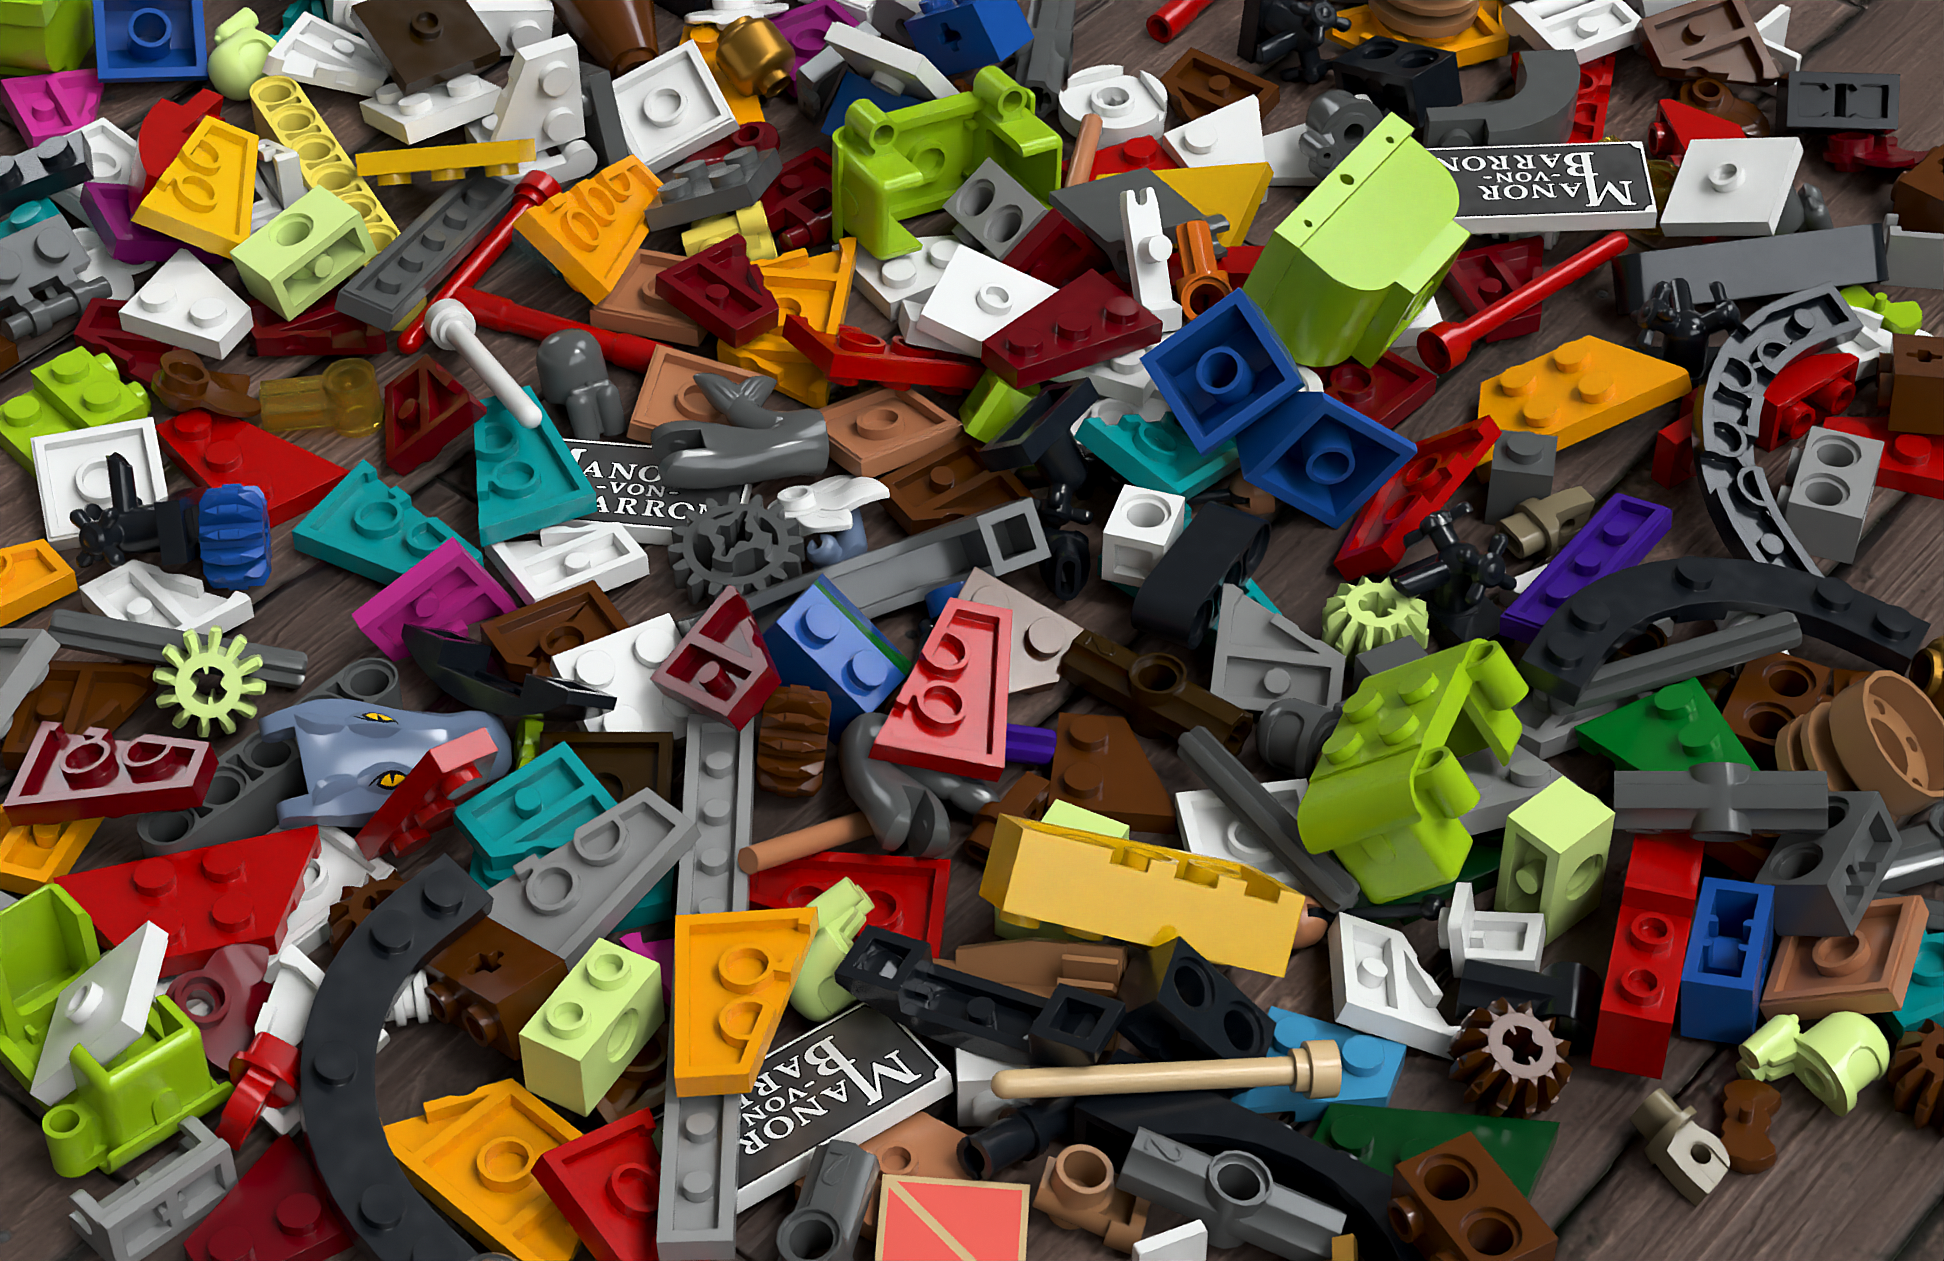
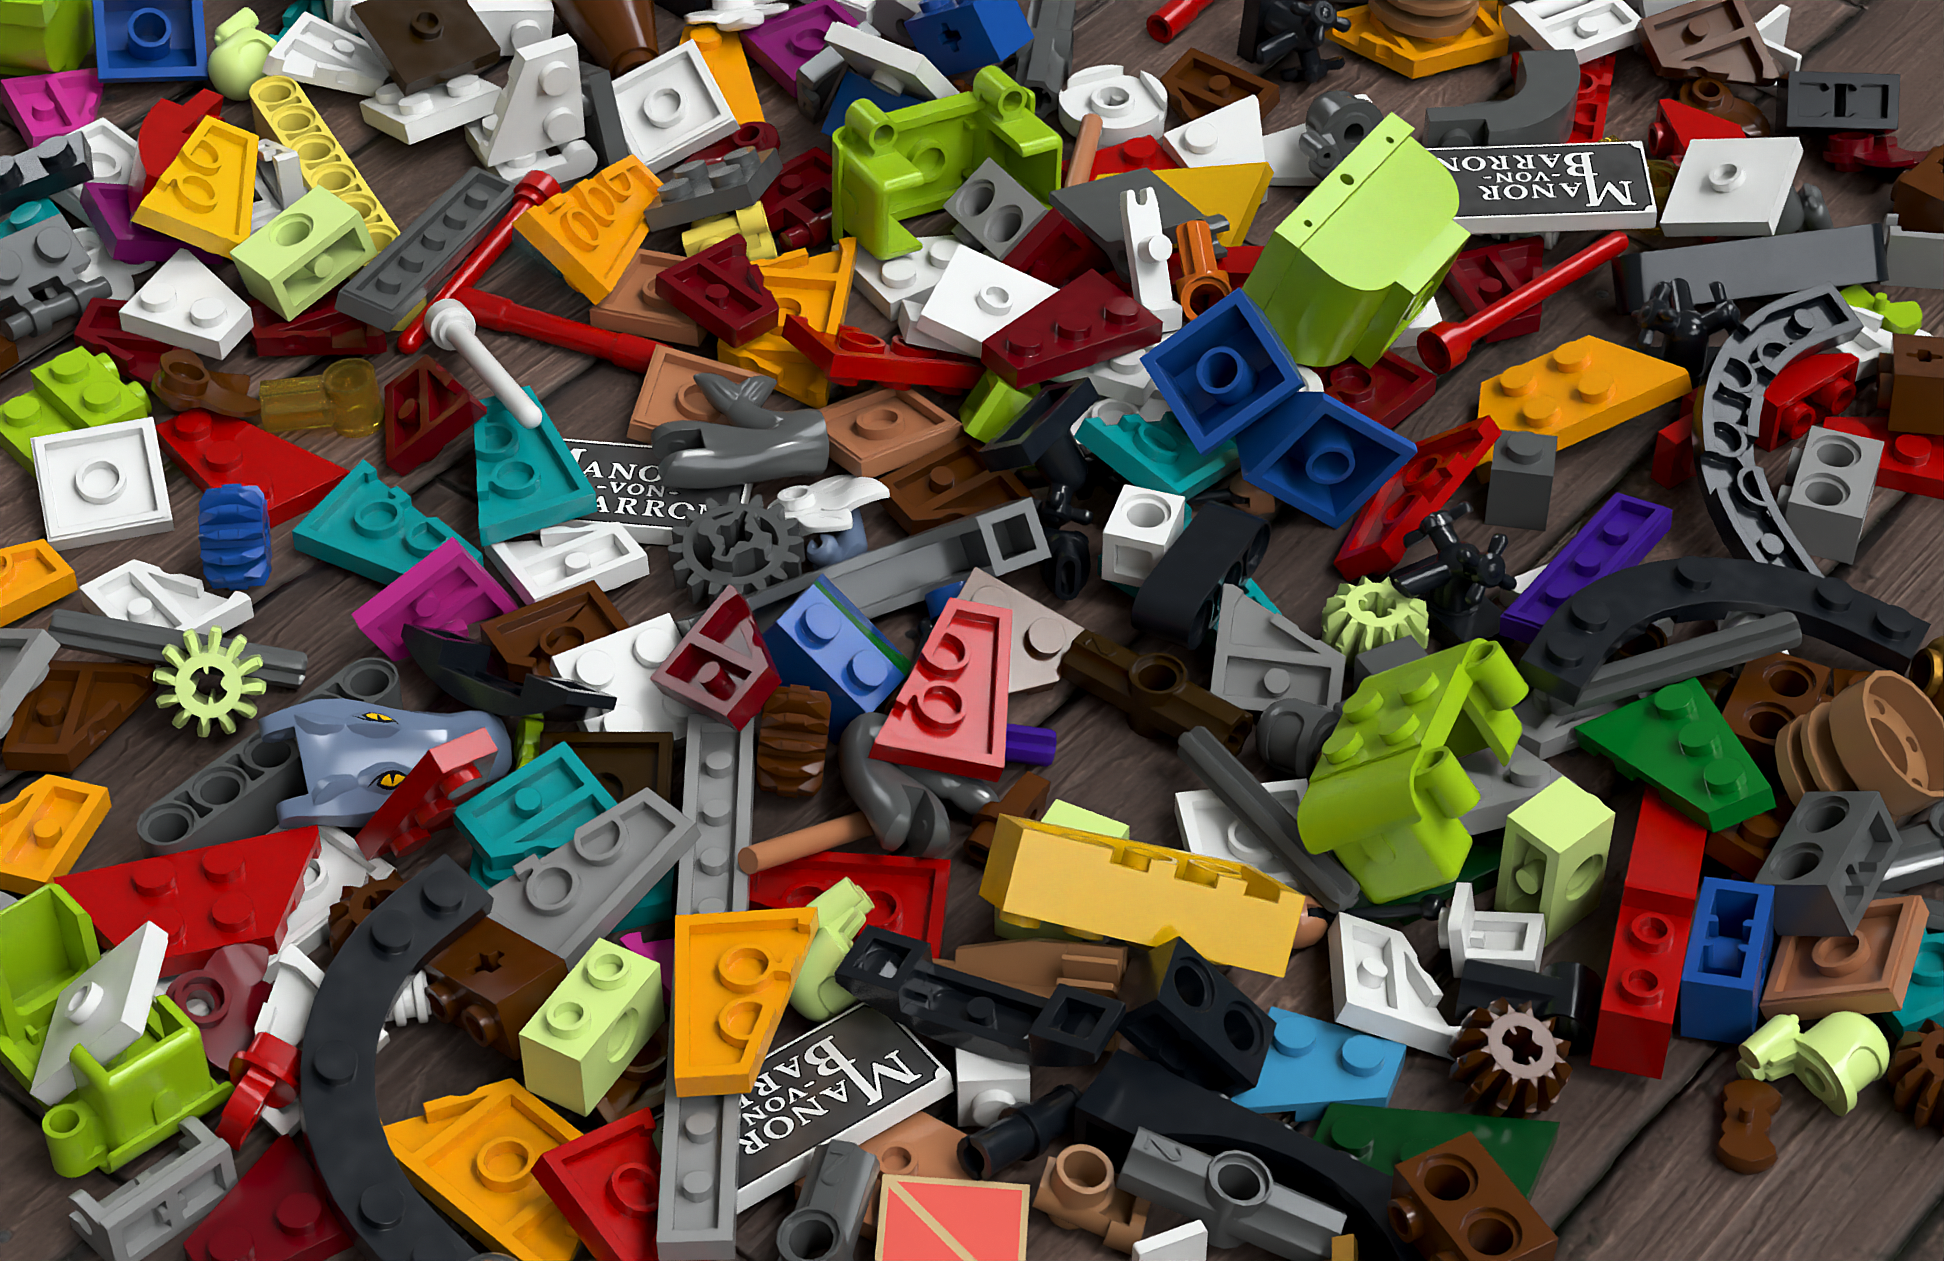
(105, 777): dark red wing -> none
(137, 528): black piece -> none
(447, 161): yellow wing -> none
(576, 376): dark grey piece -> none
(755, 56): pearl gold head -> none
(1108, 773): reddish brown wing -> none
(1308, 1069): tan piece -> none
(1400, 77): black brick -> none
(1546, 523): dark tan piece -> none
(1674, 1141): dark tan piece -> none
(1721, 802): dark grey piece -> none

